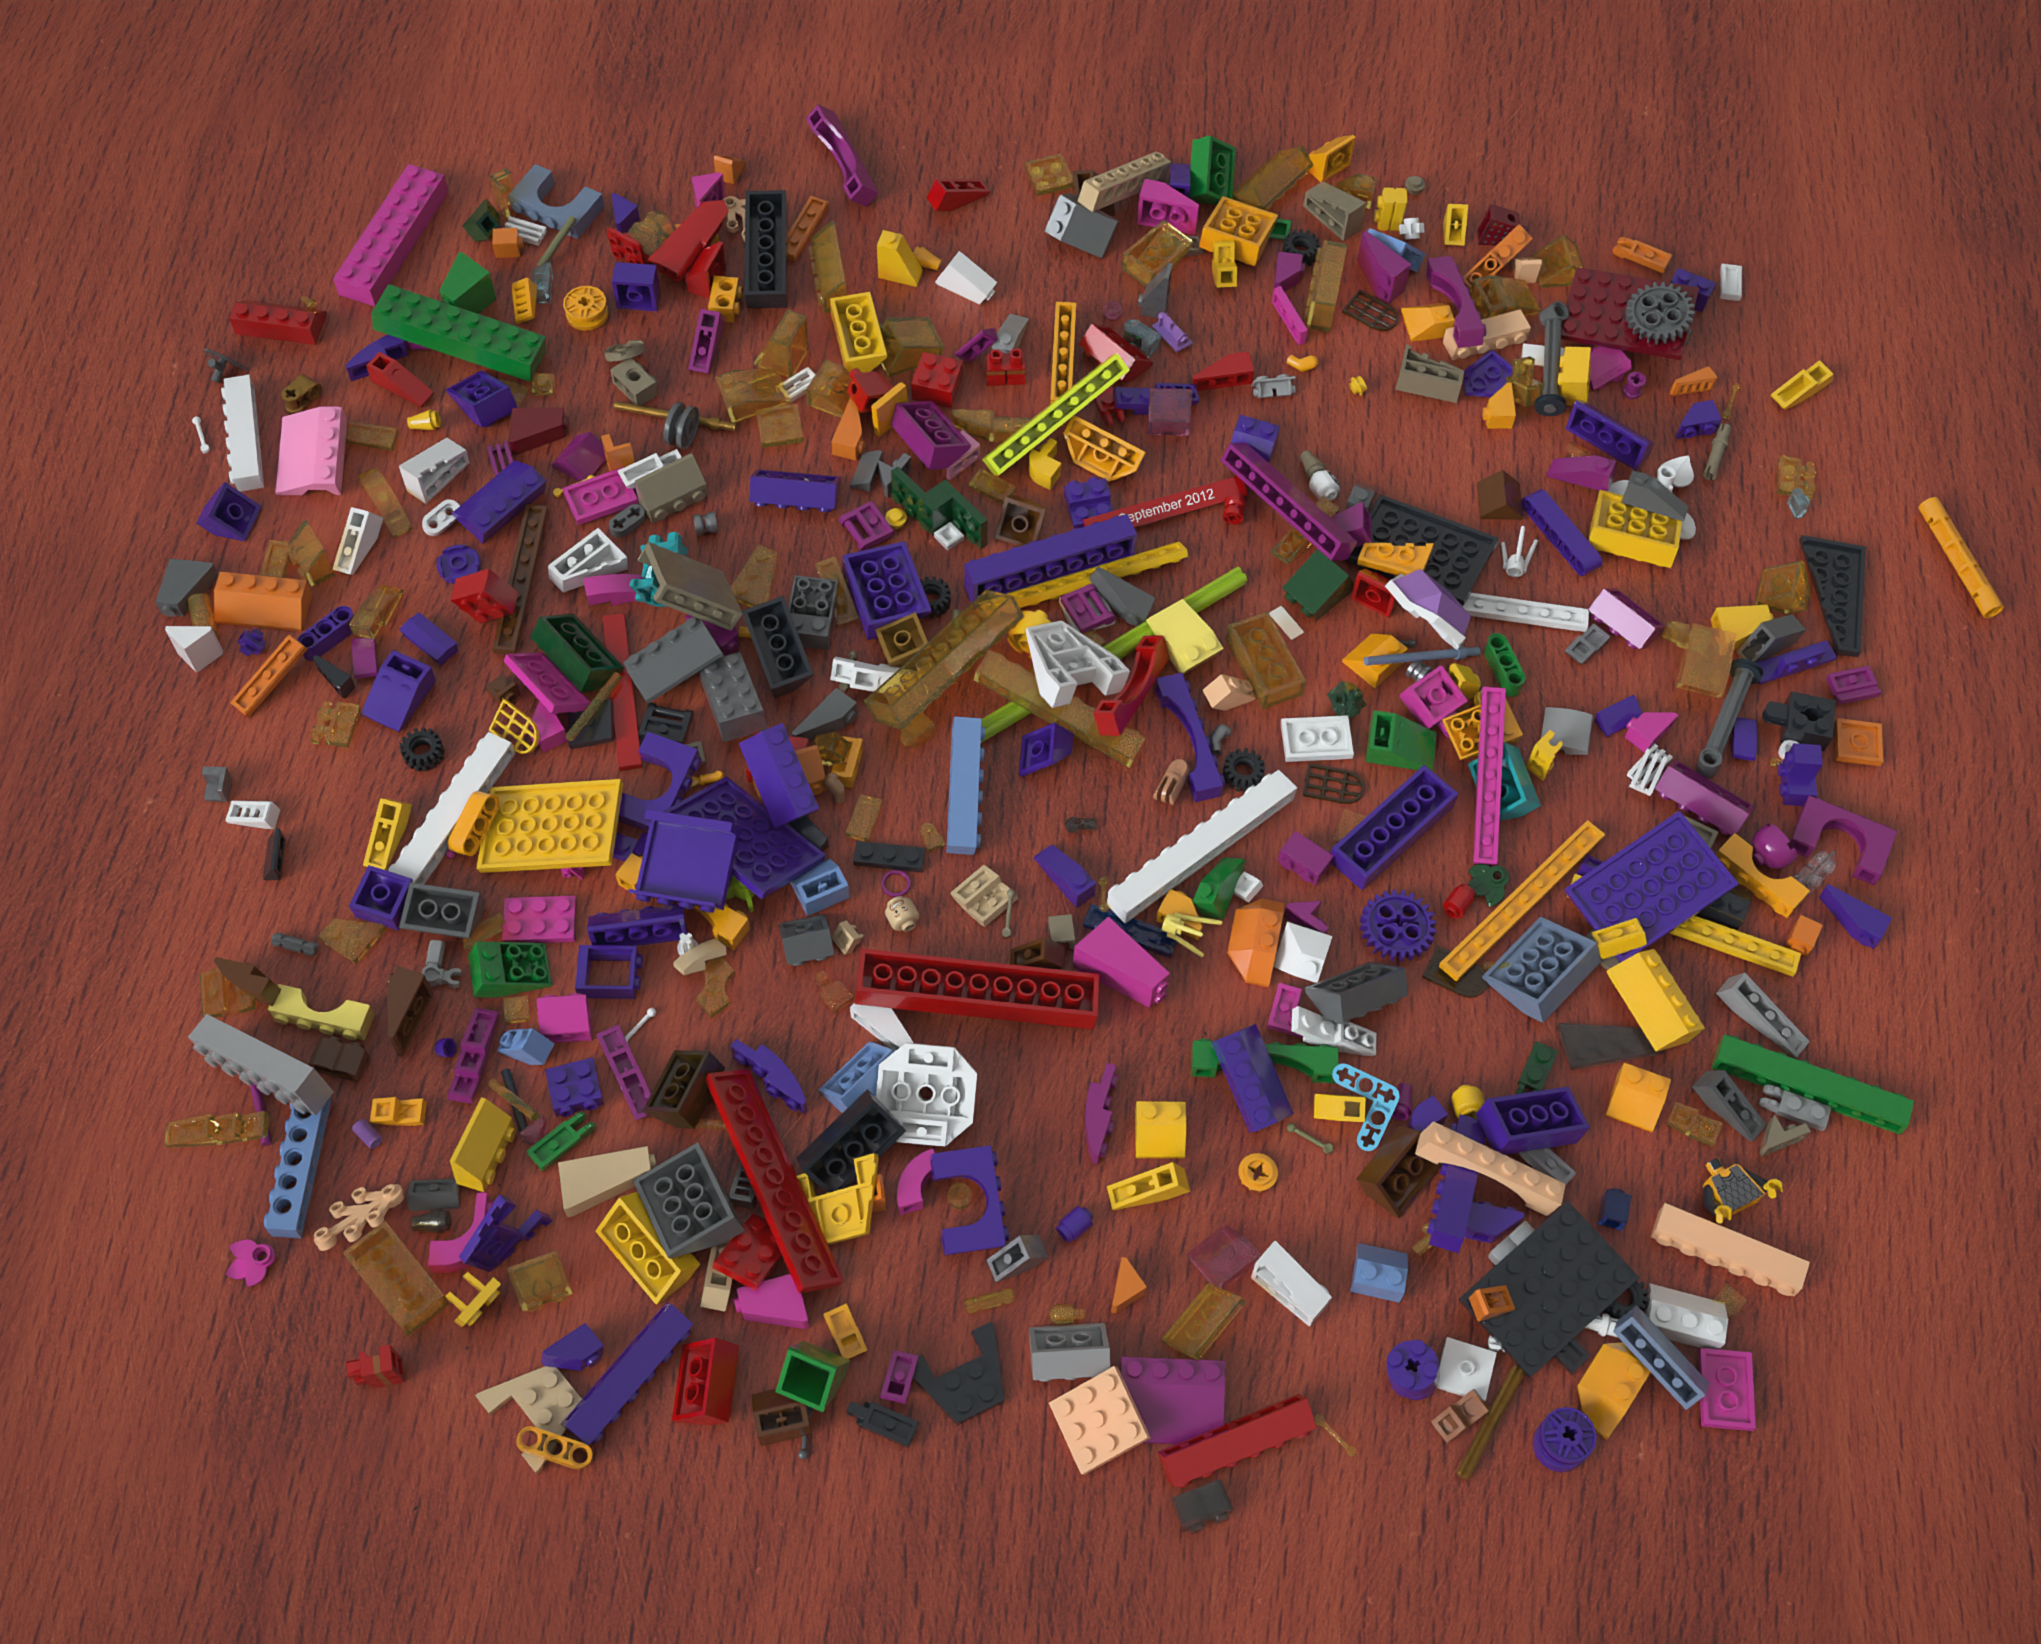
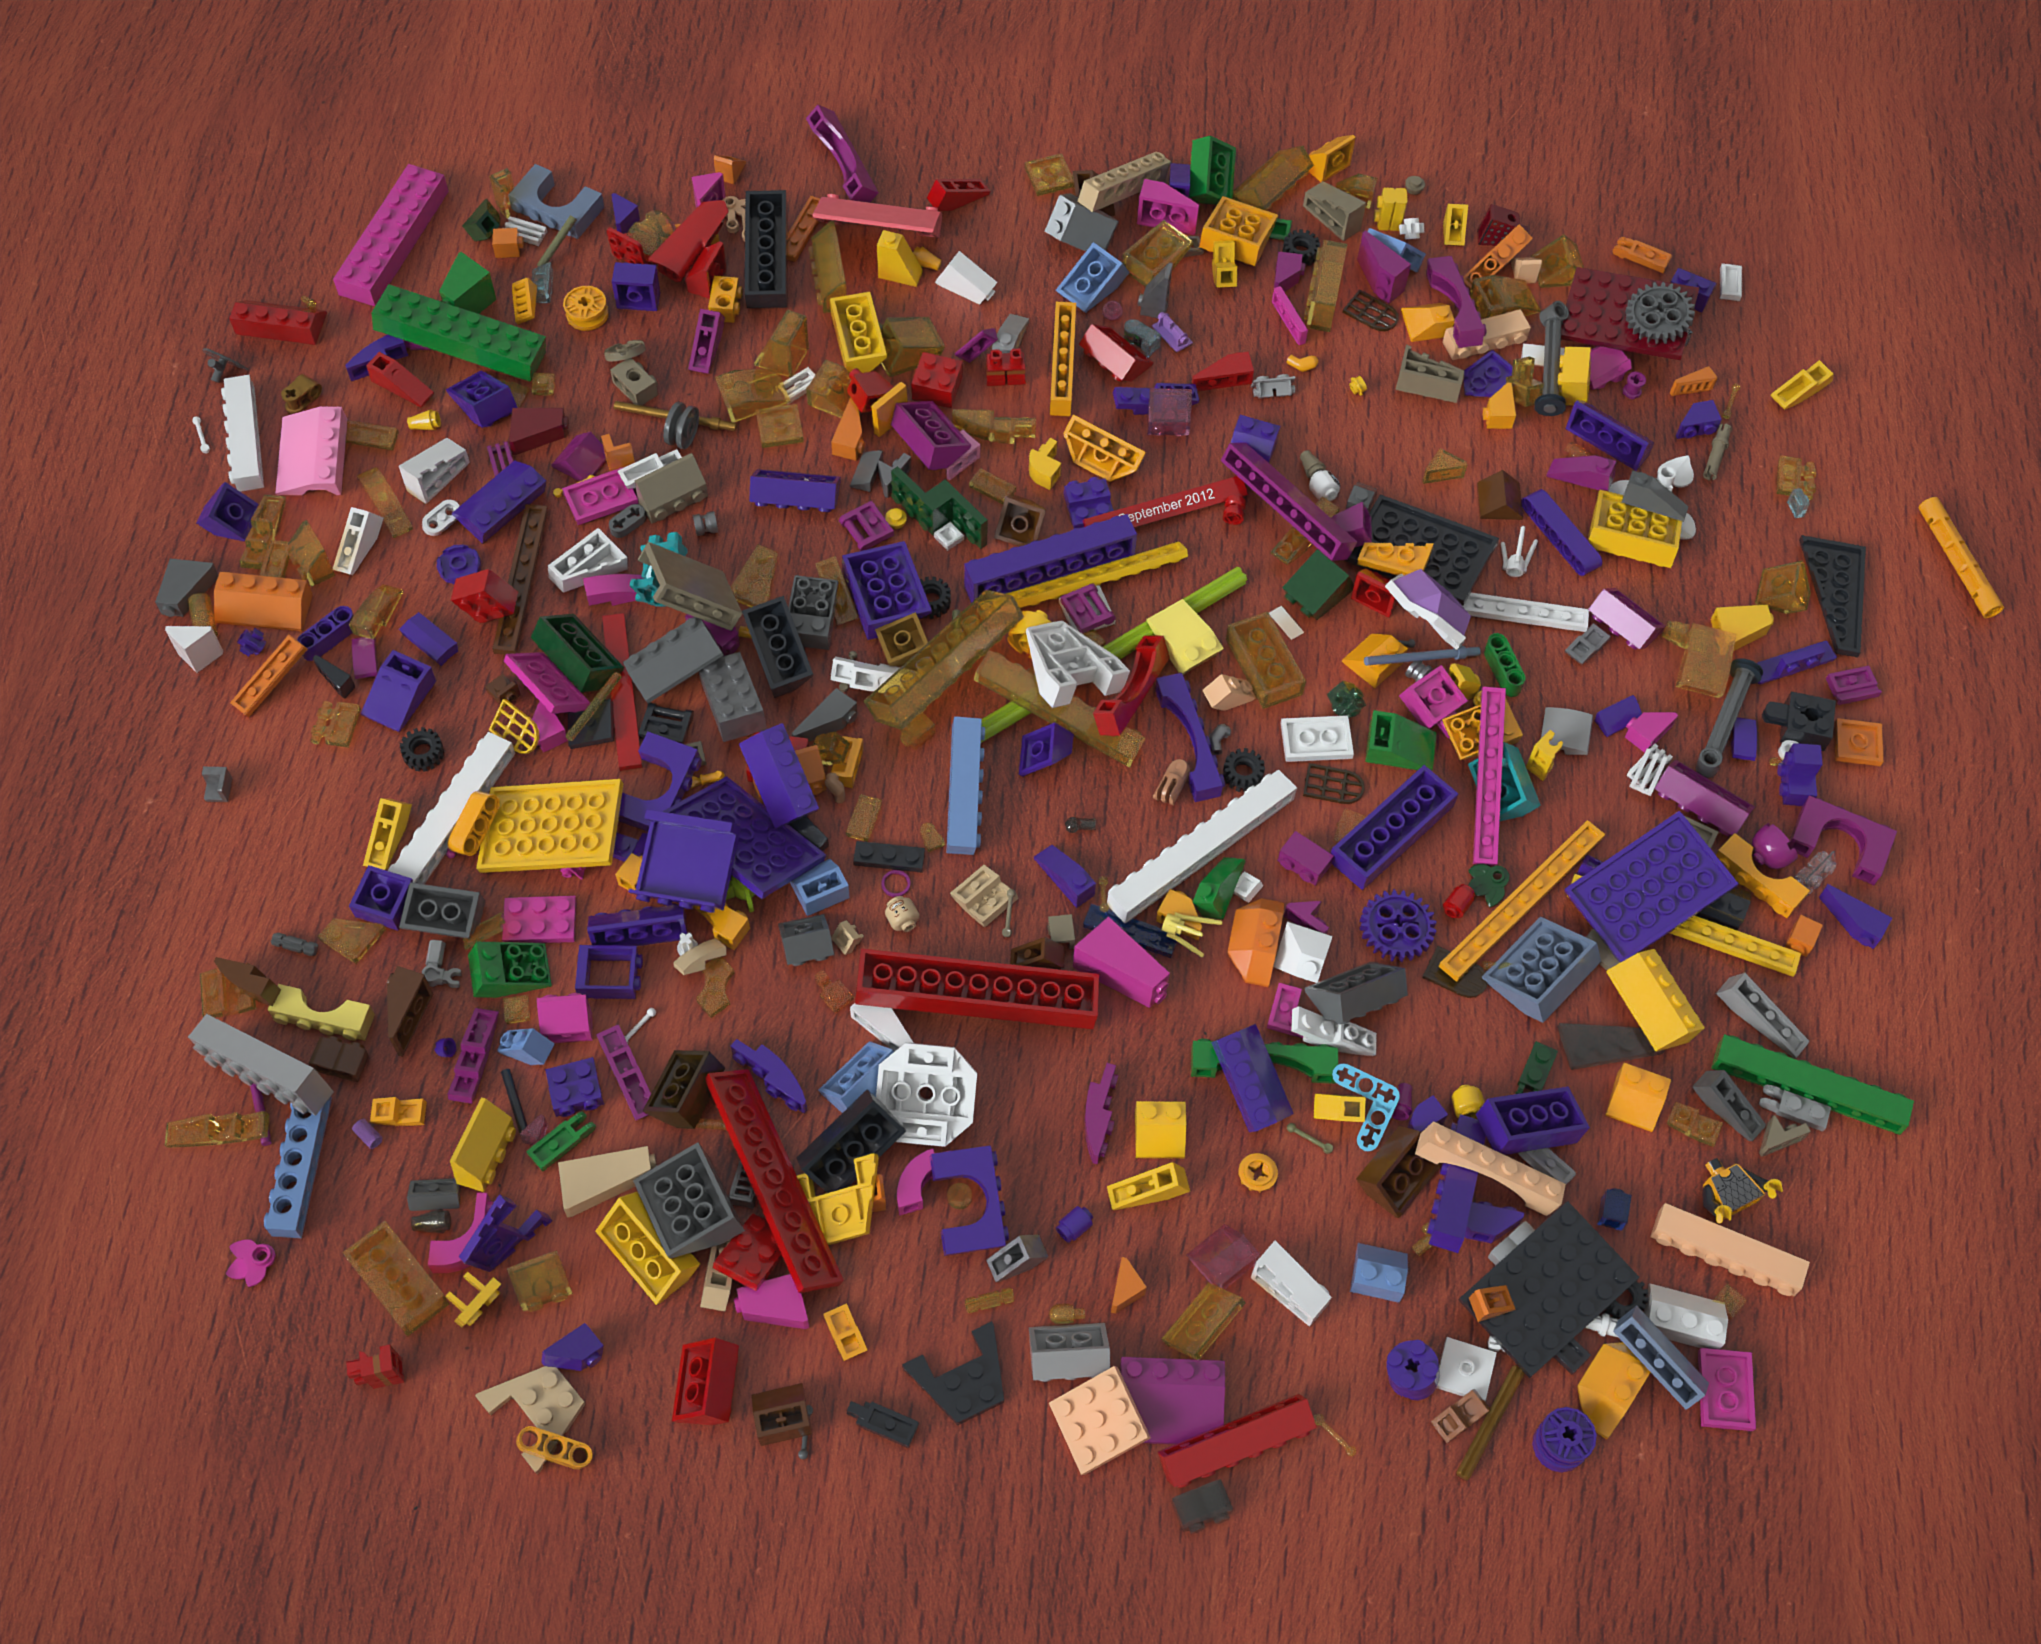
(264, 528): none -> clear yellow slope
(267, 817): white slope -> none
(274, 856): black slope -> none
(360, 1214): light nougat plant -> none
(513, 1099): clear yellow bar -> none
(627, 1374): dark purple brick -> none
(812, 1375): green slope -> none
(899, 1377): magenta slope -> none
(921, 221): none -> coral slope
(1055, 414): neon yellow brick -> none
(1092, 278): none -> medium blue slope
(1106, 406): red hinge -> none
(1124, 598): dark grey slope -> none
(1444, 467): none -> clear yellow slope
(1619, 938): yellow slope -> none
(1771, 638): dark grey slope -> none

